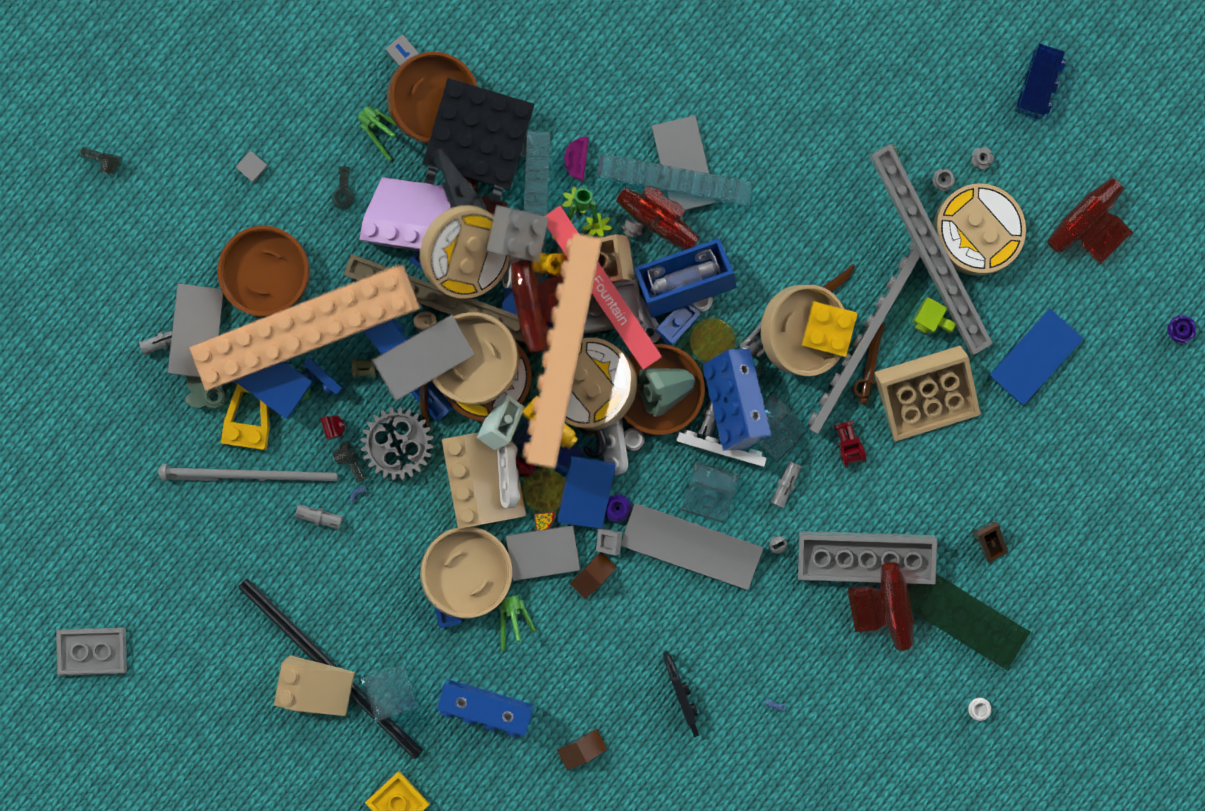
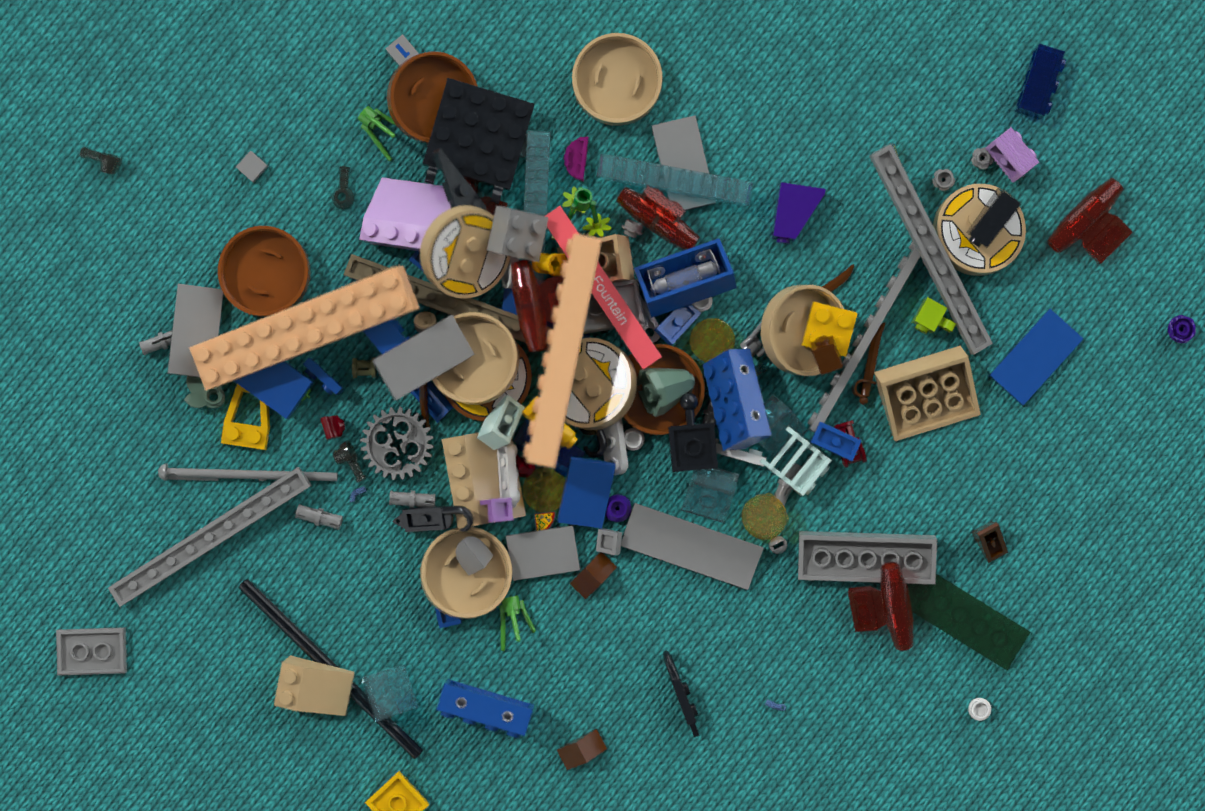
(209, 536): none -> light grey plate
(412, 499): none -> light grey pin
(432, 518): none -> black plate
(473, 554): none -> light grey brick
(499, 509): none -> medium lavender panel
(617, 79): none -> tan piece
(692, 444): none -> black plate
(764, 516): none -> clear yellow tile
(793, 210): none -> dark purple slope
(814, 467): none -> light aqua plate
(826, 354): none -> reddish brown brick
(835, 441): none -> blue plate
(992, 218): none -> black slope
(1012, 154): none -> lavender brick

